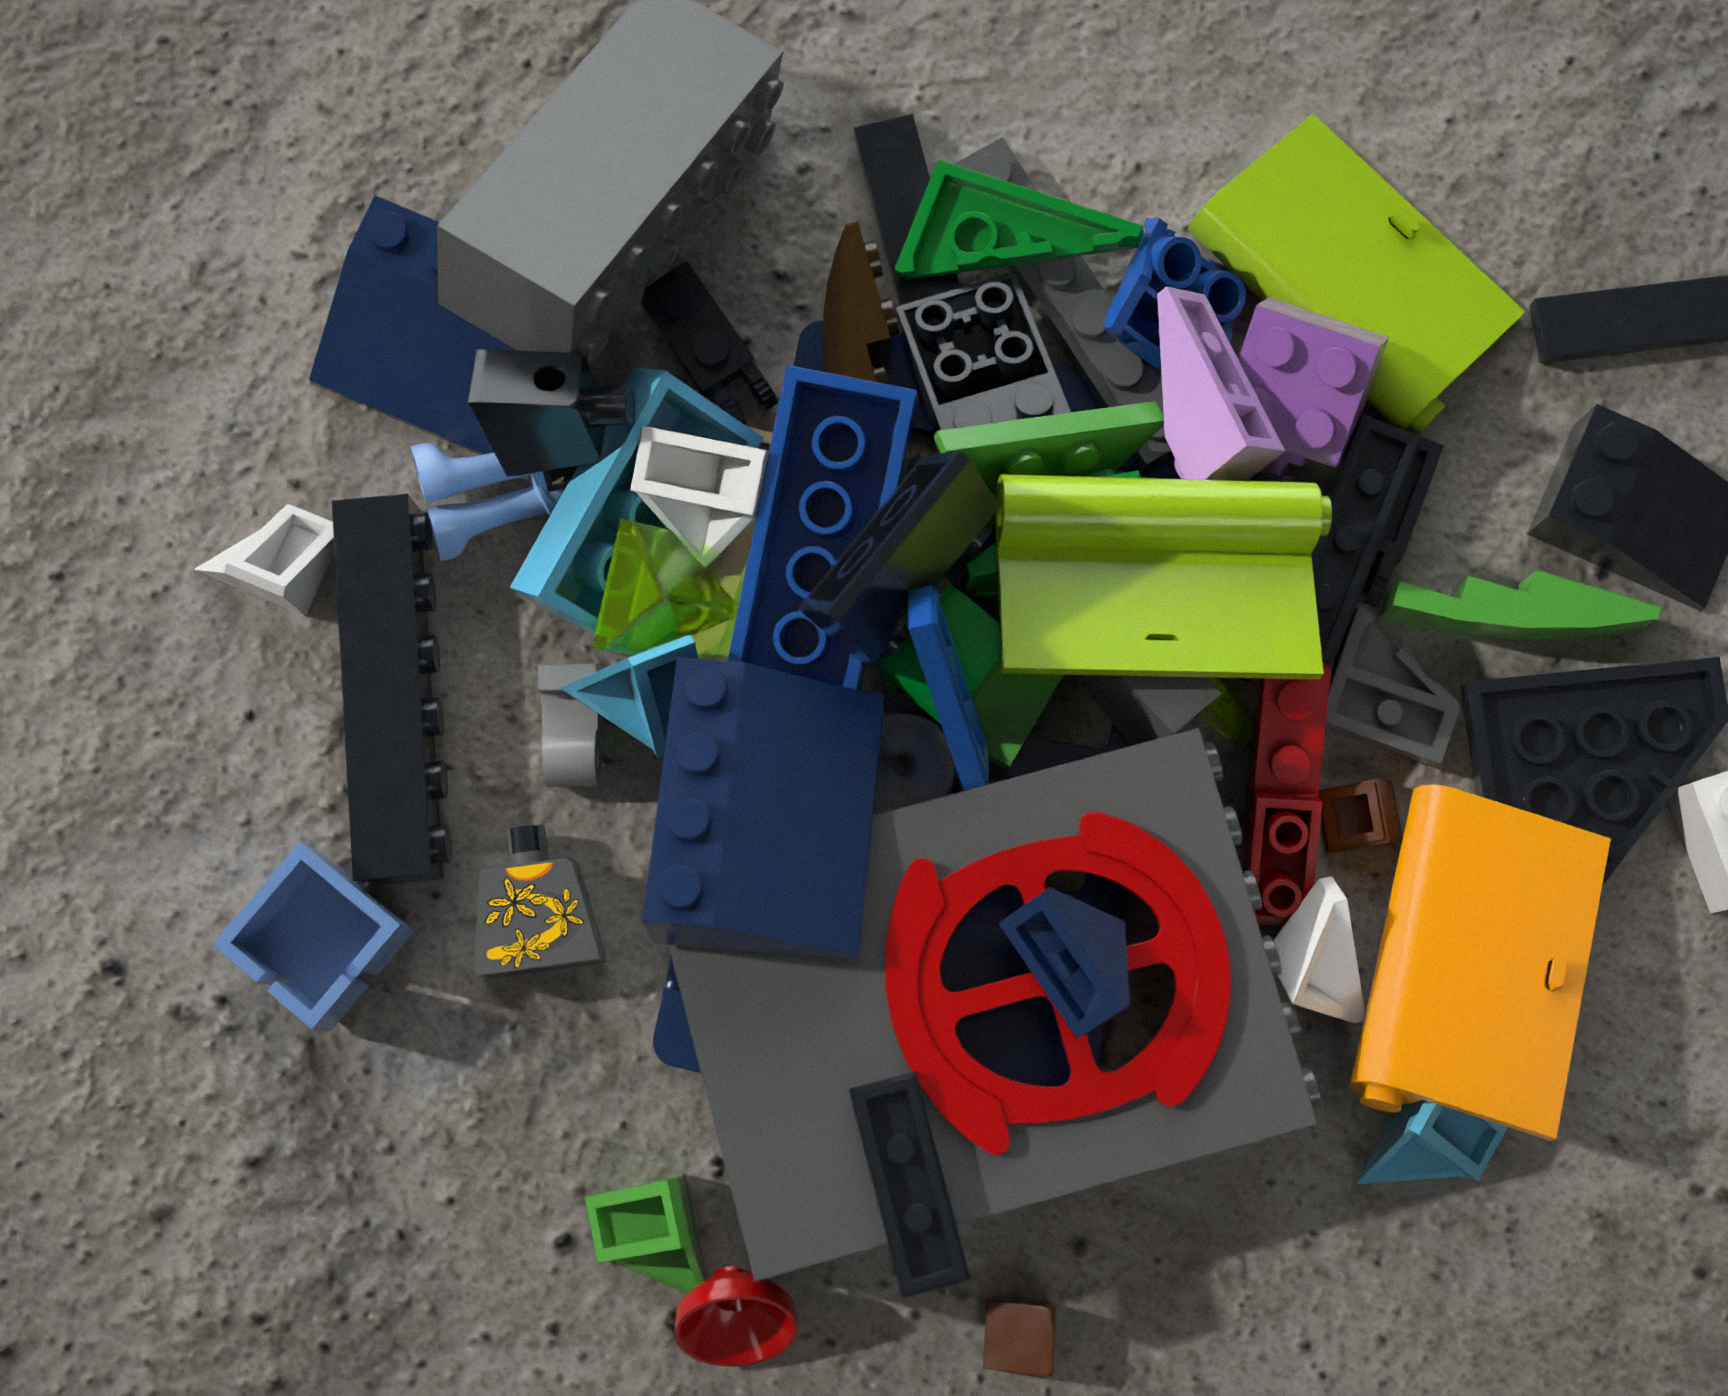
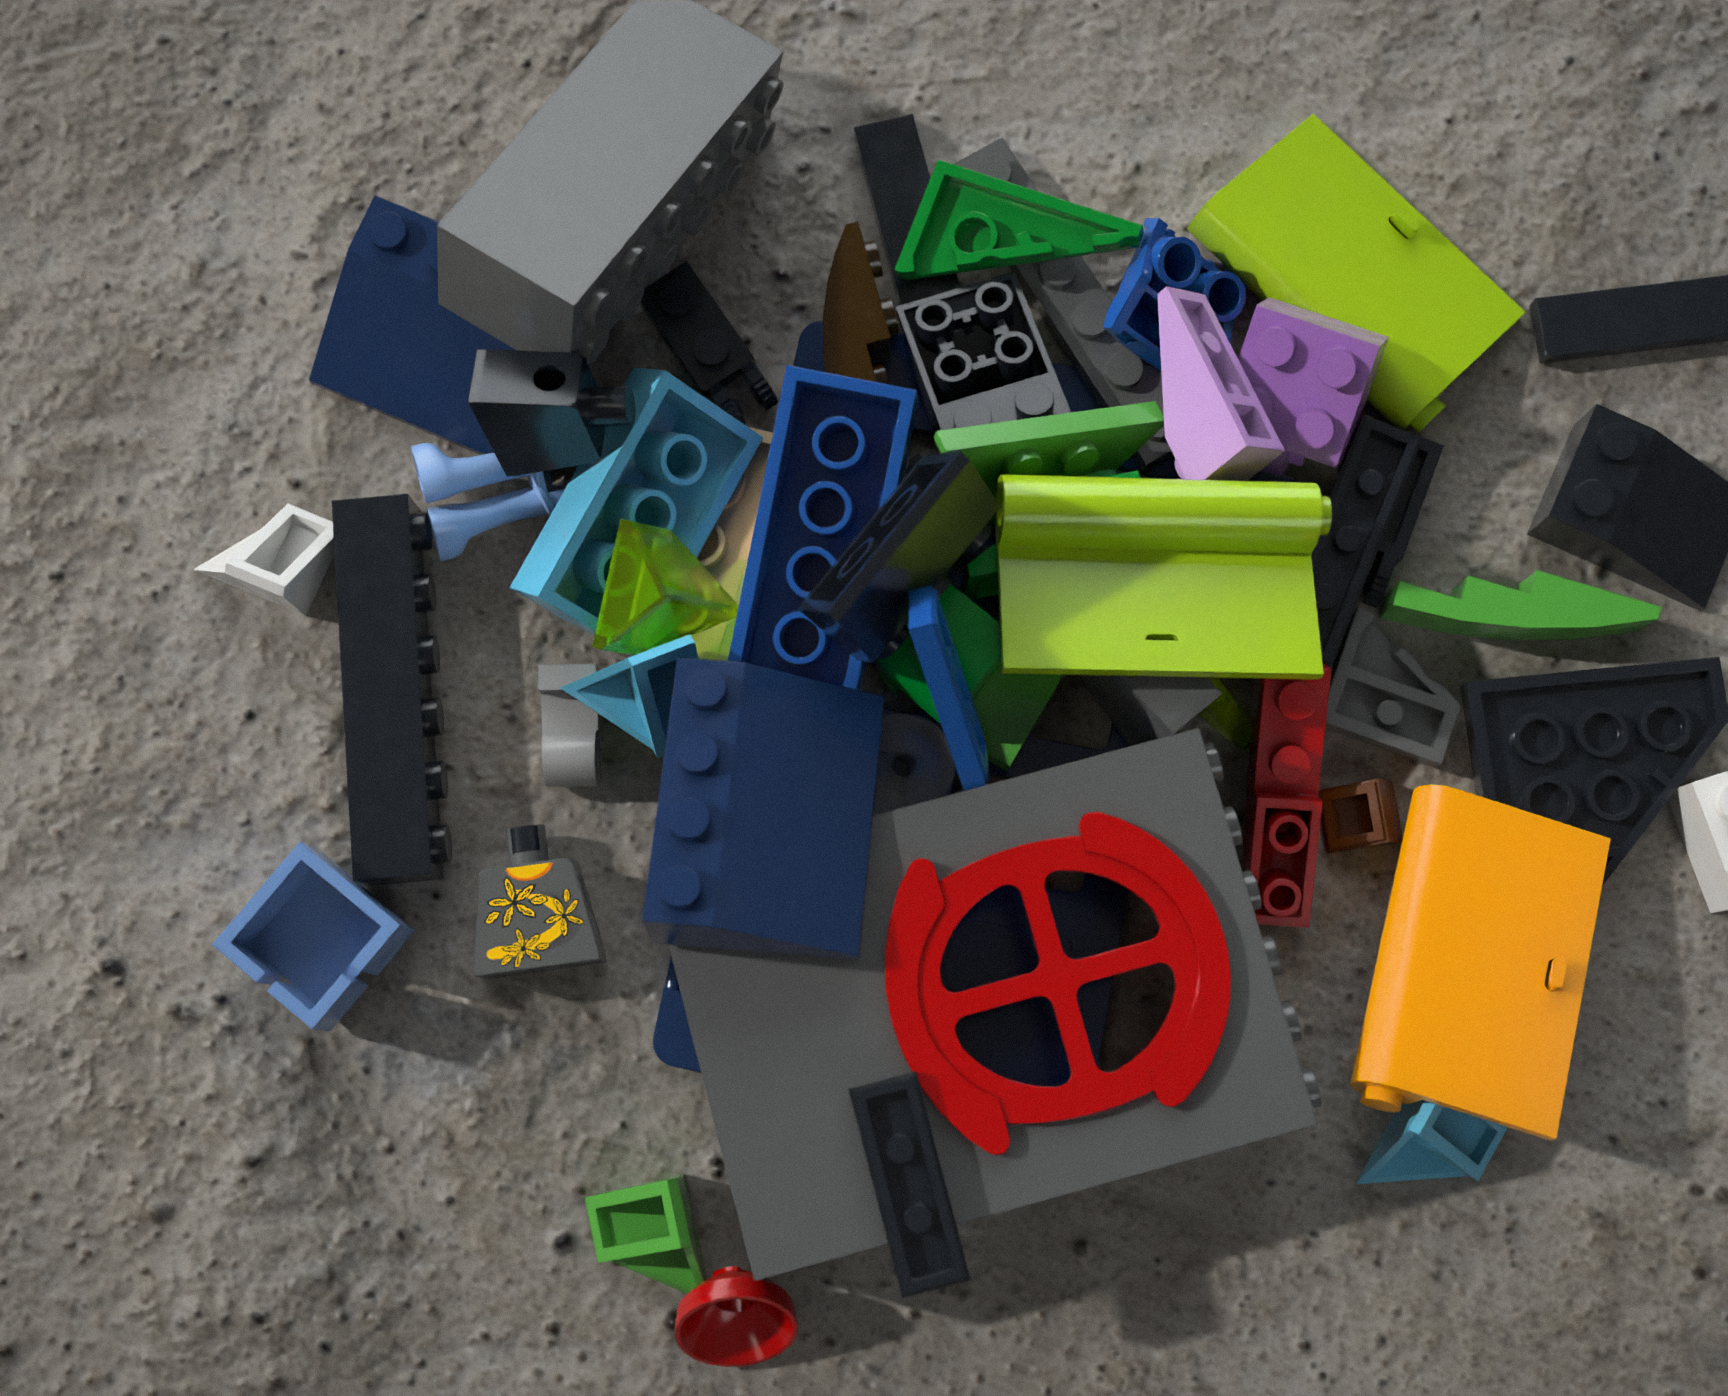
(699, 487): white slope -> none
(1019, 1337): reddish brown slope -> none
(1074, 957): dark blue slope -> none
(1320, 955): white slope -> none

